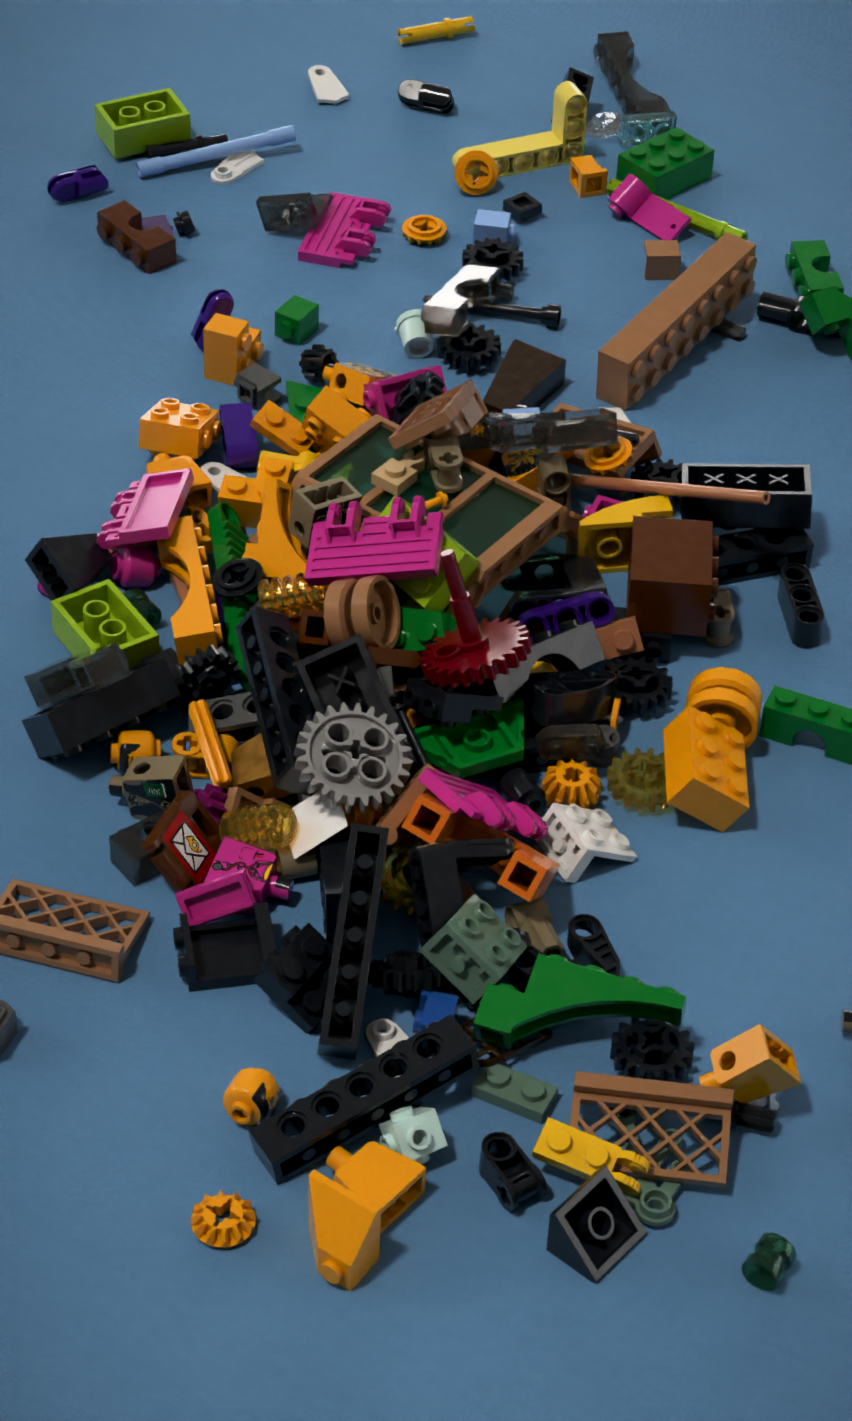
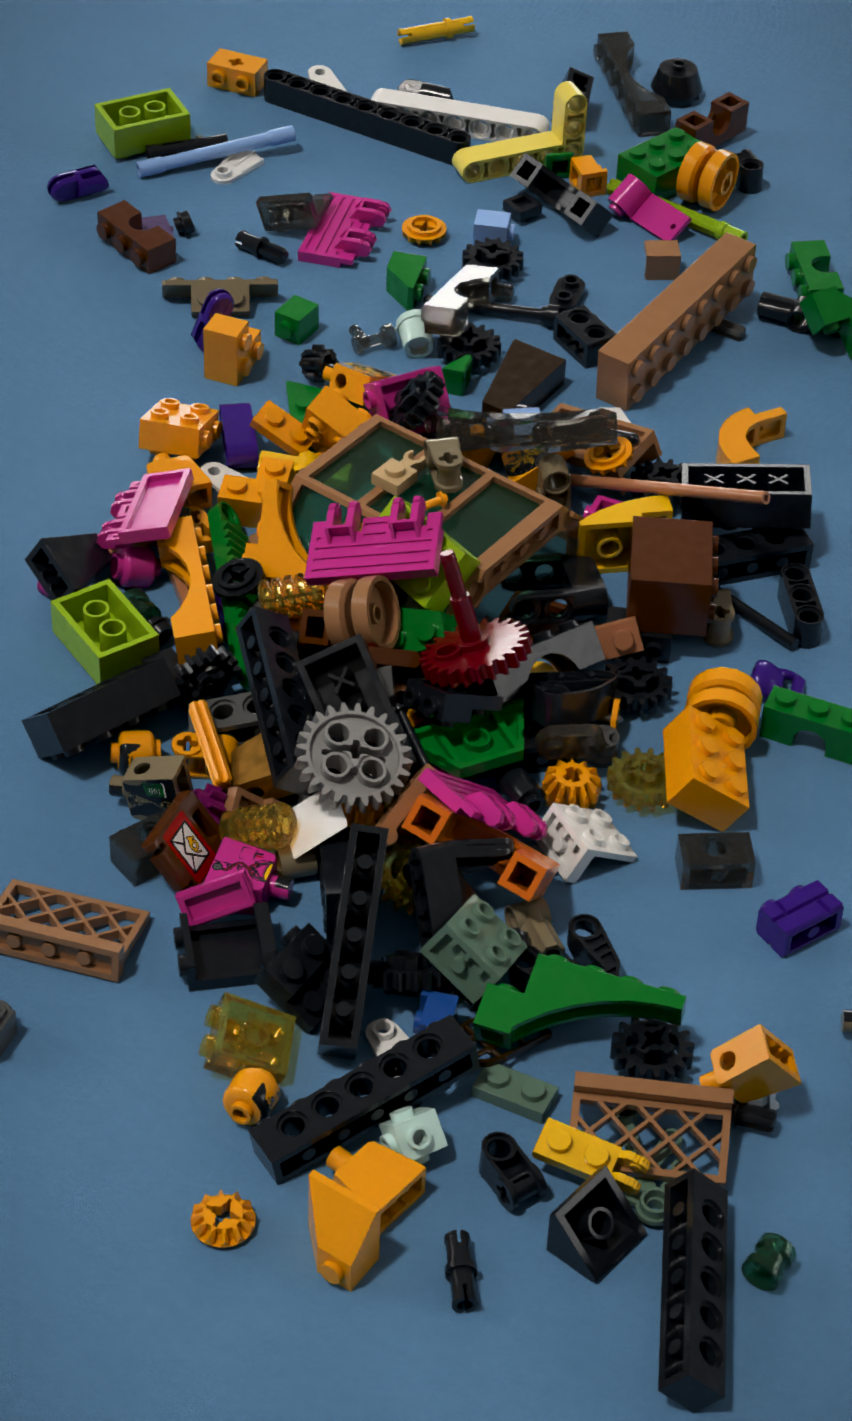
(78, 673): clear smoke arch -> none
(162, 627): none -> black plate
(236, 72): none -> light orange brick
(239, 288): none -> dark tan bracket
(246, 1037): none -> clear yellow plate
(255, 384): dark grey window -> none
(261, 247): none -> black axle
(312, 503): dark tan torso -> none
(360, 341): none -> clear smoke piece
(364, 116): none -> black beam
(406, 278): none -> green slope
(442, 416): medium nougat plate -> none
(458, 375): none -> green slope
(461, 1271): none -> black pin
(469, 114): none -> white beam
(485, 164): light orange gear -> none
(559, 163): none -> green slope
(561, 195): none -> black arch
(568, 292): none -> black plate
(578, 604): dark purple beam -> none
(581, 334): none -> black brick
(603, 124): clear gear -> none
(642, 127): clear light blue bracket -> none
(677, 82): none -> black cone
(693, 1292): none -> black brick
(707, 176): none -> light orange wheel
(715, 861): none -> clear smoke brick
(724, 121): none -> reddish brown arch
(747, 430): none -> light orange arch
(749, 173): none -> black piece
(764, 623): none -> black bar
(768, 675): none -> dark purple piece
(799, 918): none -> dark purple brick

